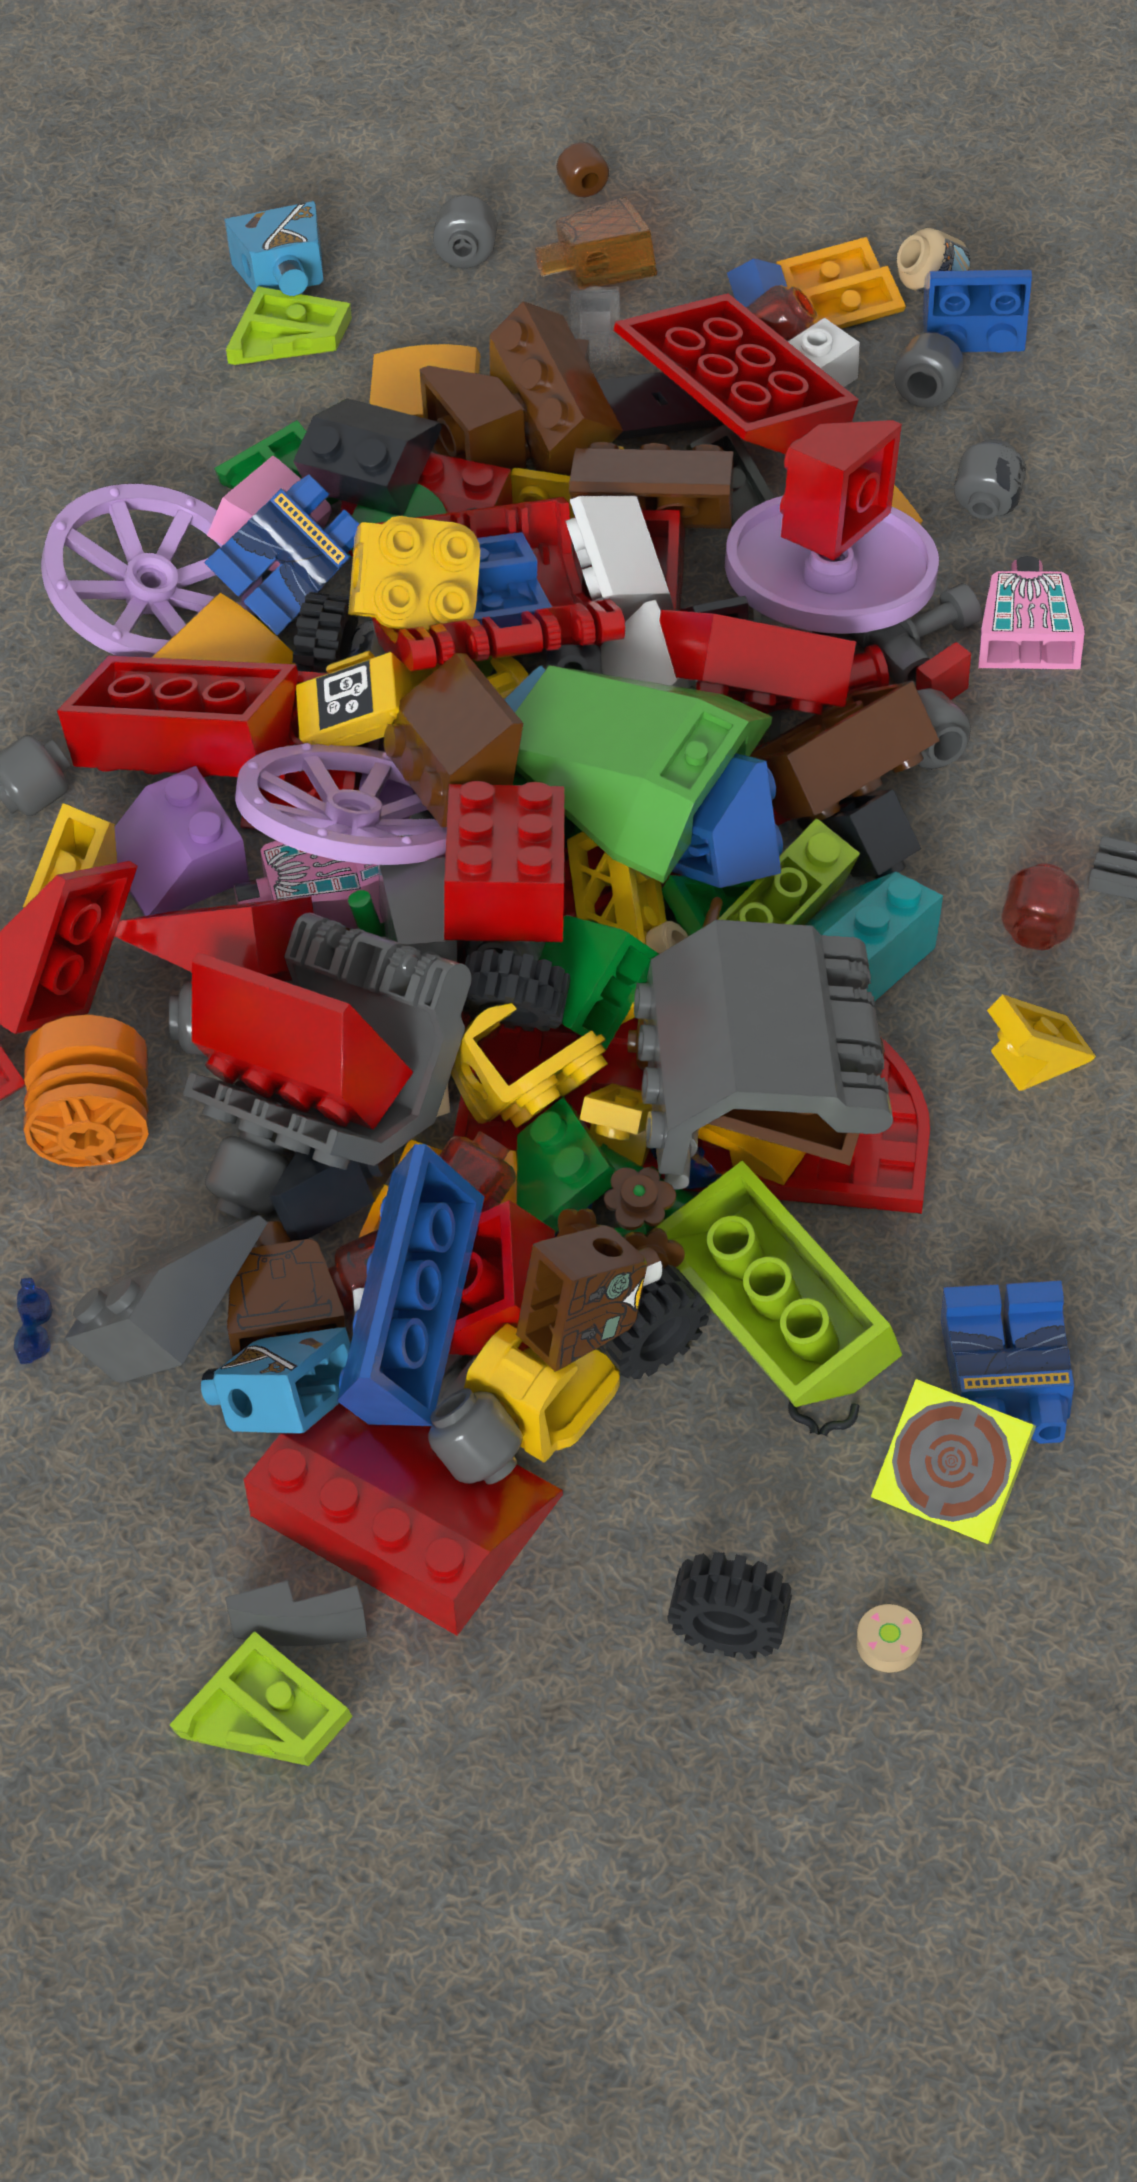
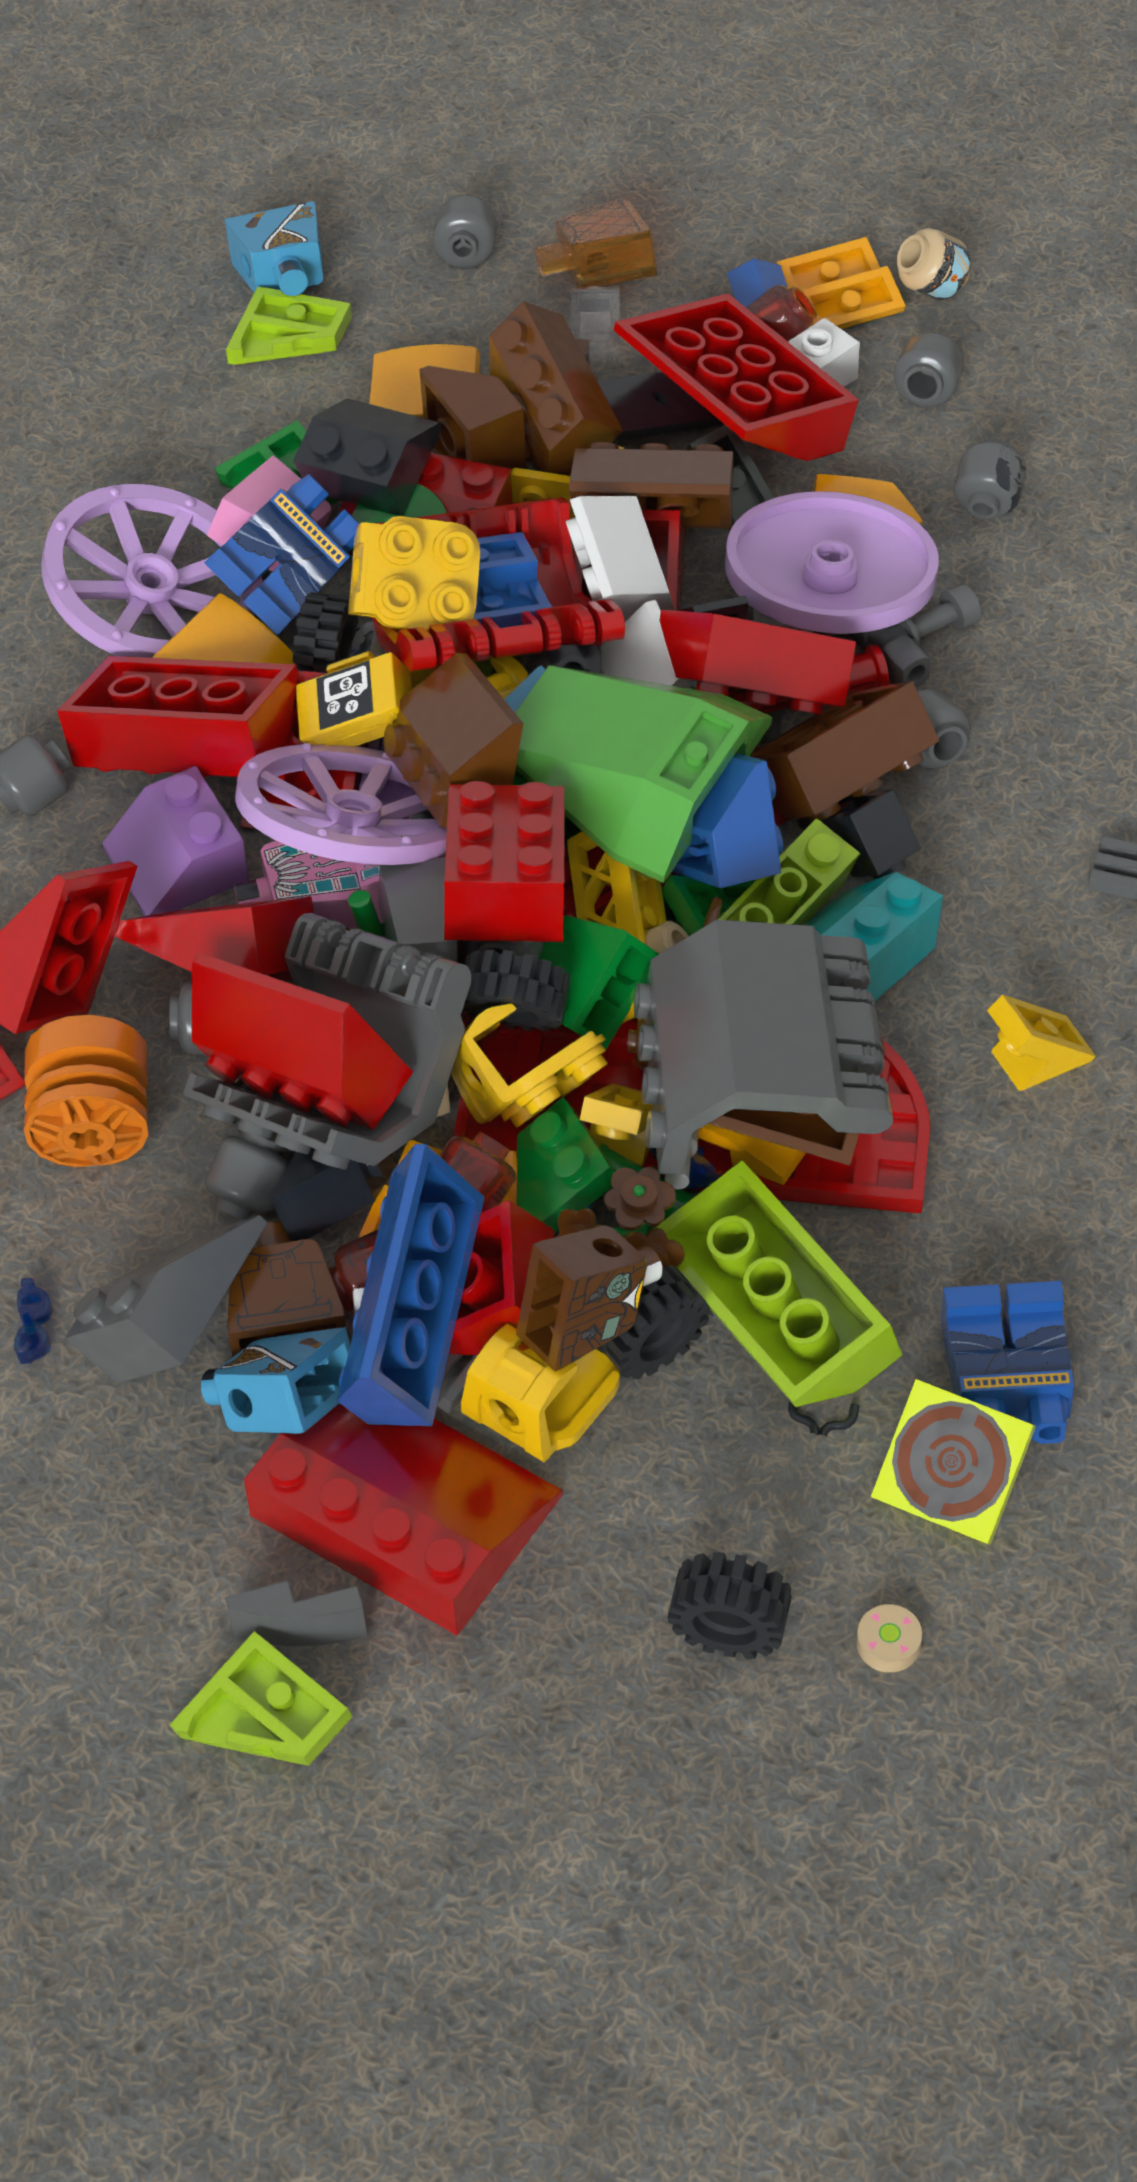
(75, 844): yellow slope -> none
(475, 1437): dark grey head -> none
(582, 169): reddish brown piece -> none
(839, 484): red slope -> none
(946, 671): red tile -> none
(979, 308): blue slope -> none
(1031, 620): bright pink torso -> none
(1040, 906): clear red head -> none

